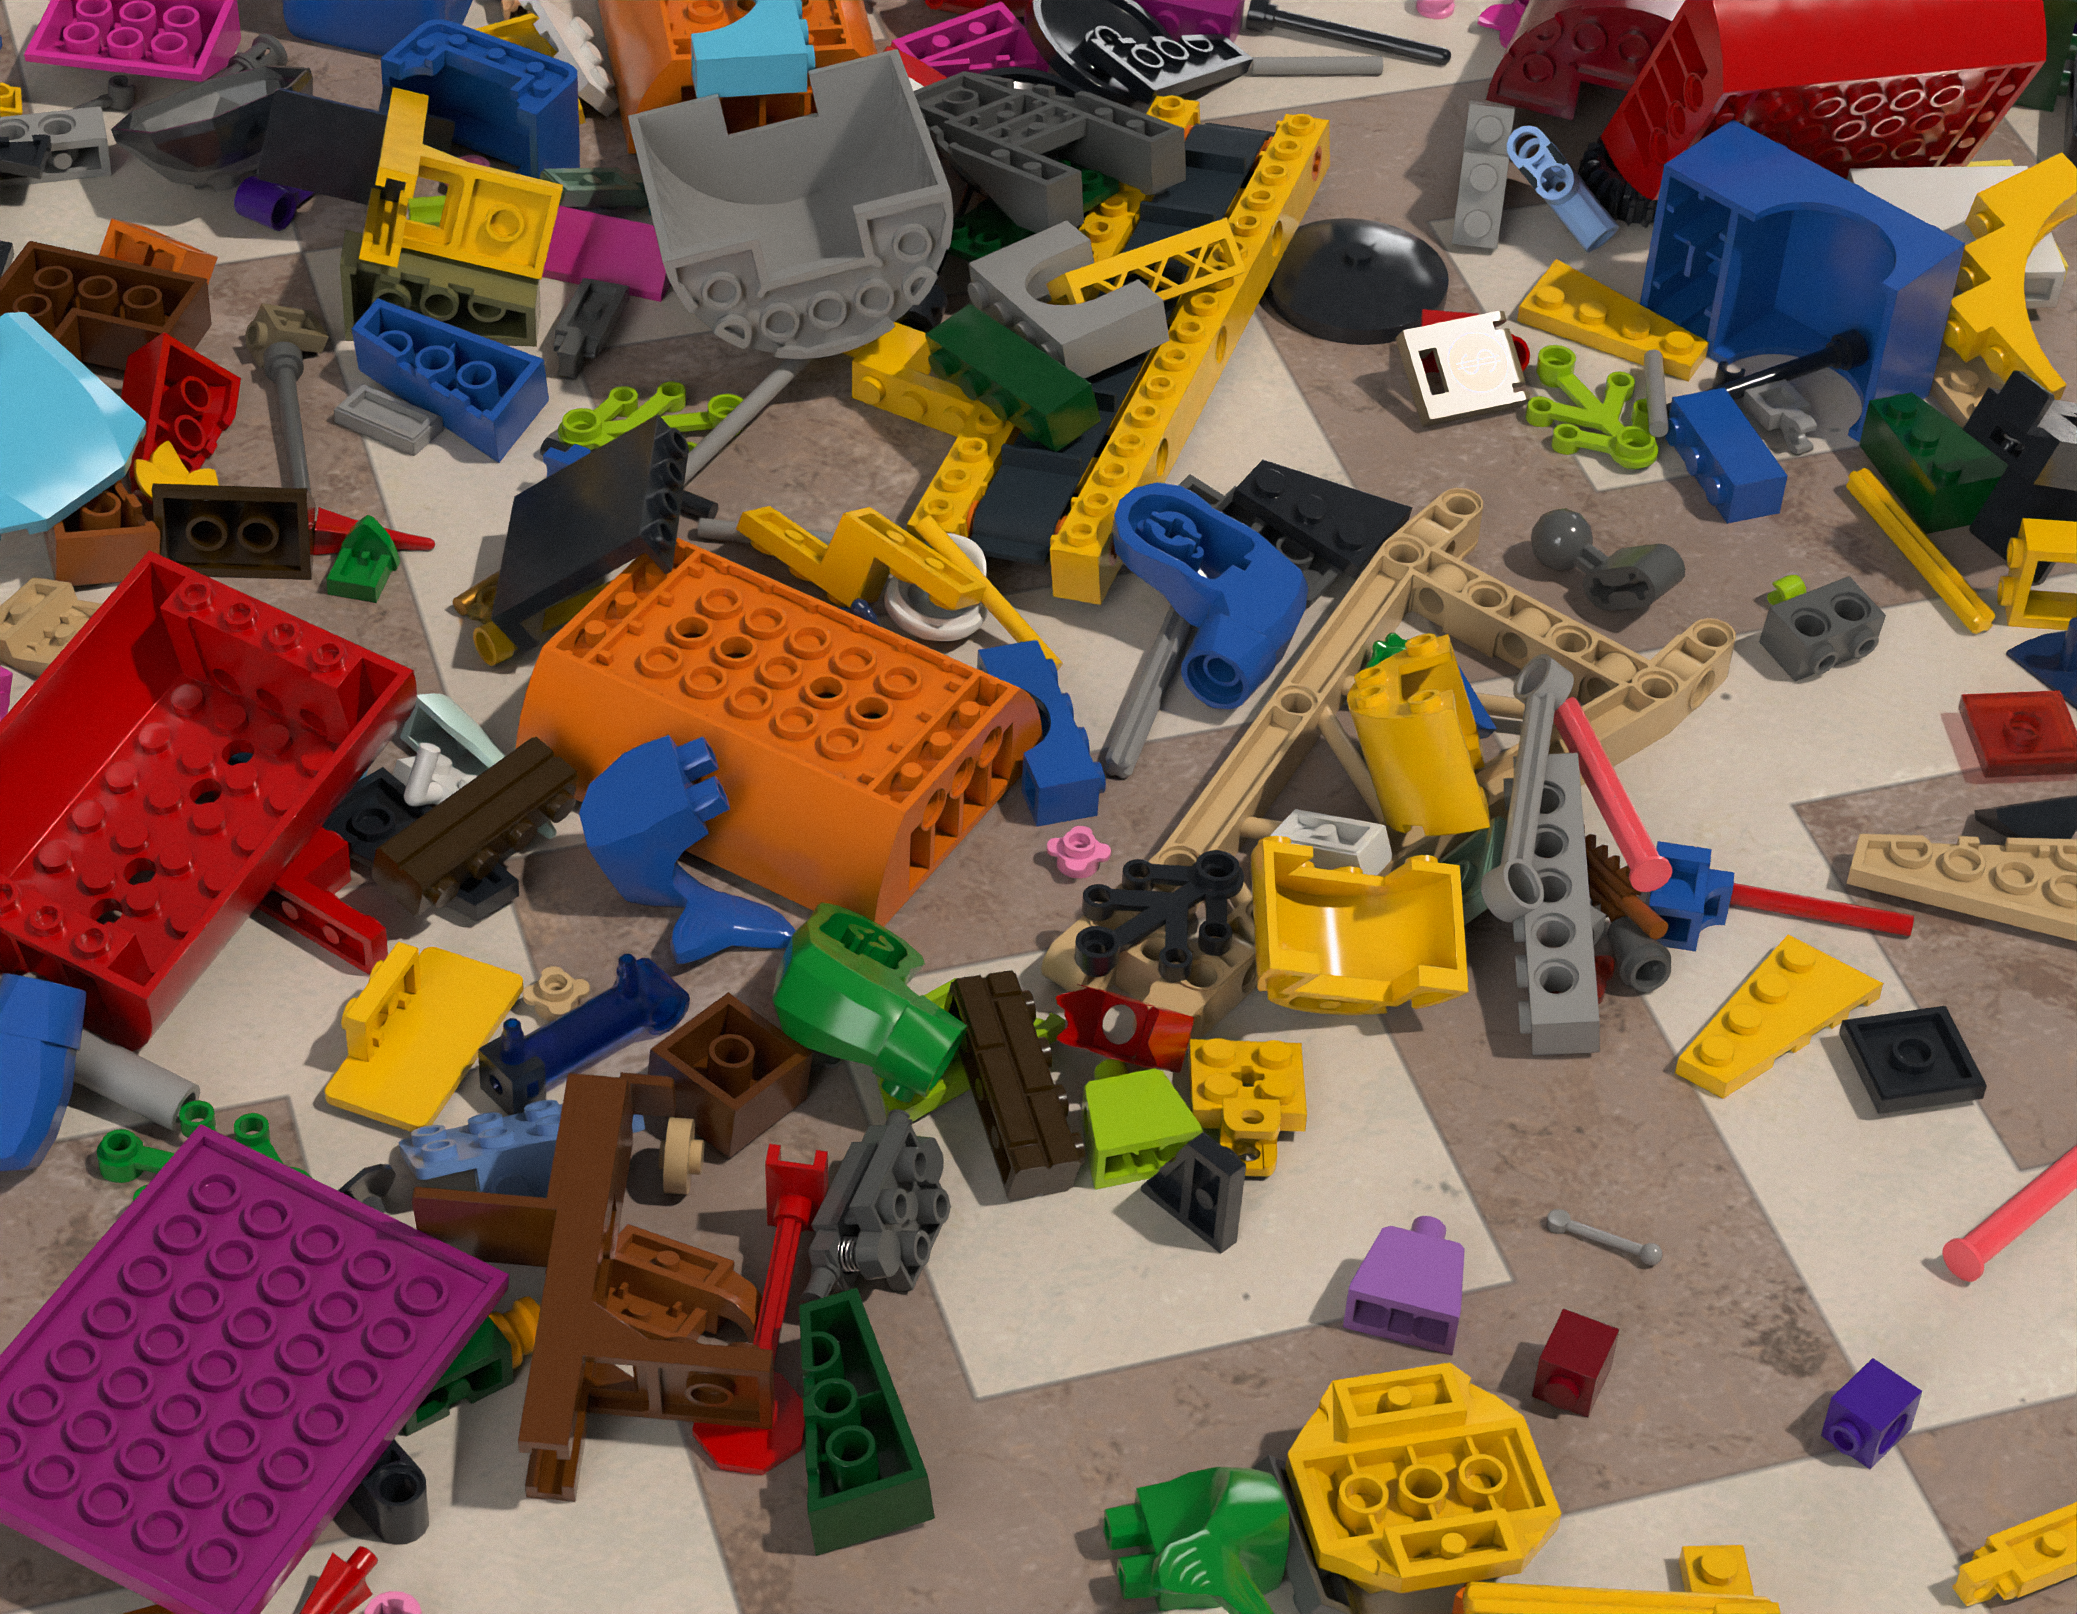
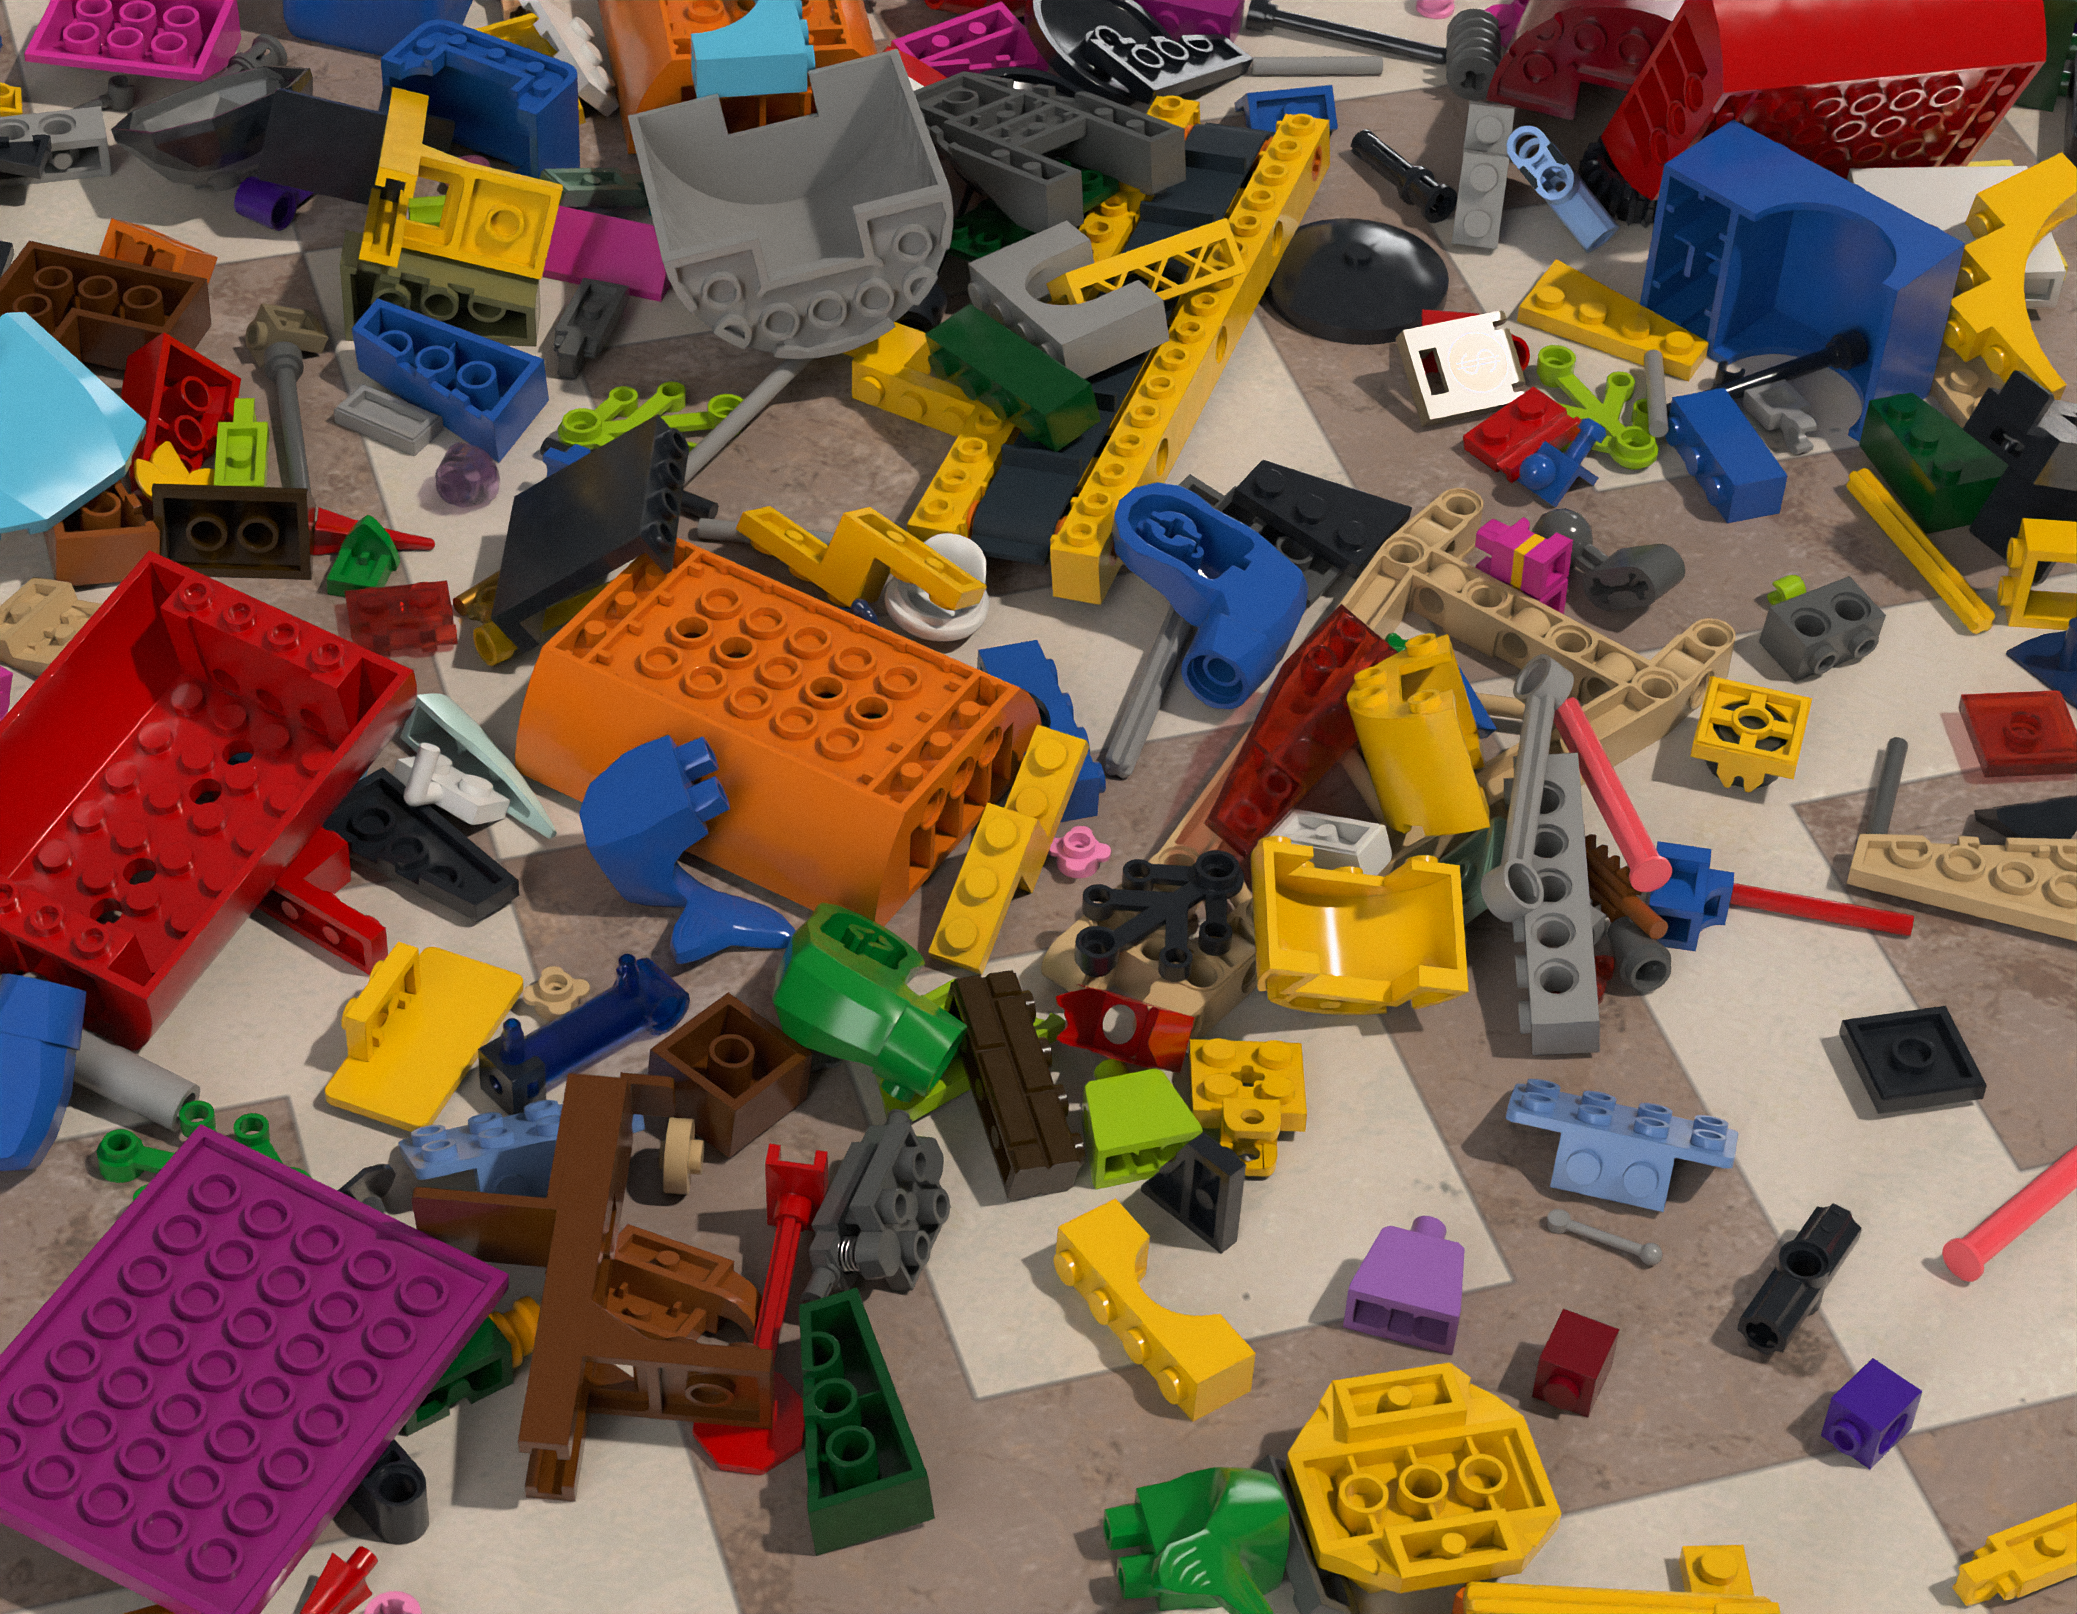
(242, 448): none -> lime hinge
(401, 617): none -> clear red plate
(467, 476): none -> clear purple cone
(475, 827): dark brown brick -> none
(992, 598): yellow bar -> none
(1008, 849): none -> yellow bracket
(1192, 1357): none -> yellow arch
(1268, 107): none -> blue panel
(1298, 732): none -> clear red wedge
(1414, 183): none -> black pin
(1472, 53): none -> dark grey piece
(1520, 431): none -> red plate
(1527, 560): none -> dark pink hips
(1552, 473): none -> blue piece
(1618, 1148): none -> medium blue bracket
(1750, 733): none -> yellow piece
(1774, 1013): yellow wing -> none
(1799, 1279): none -> black piece
(1887, 786): none -> dark grey bar

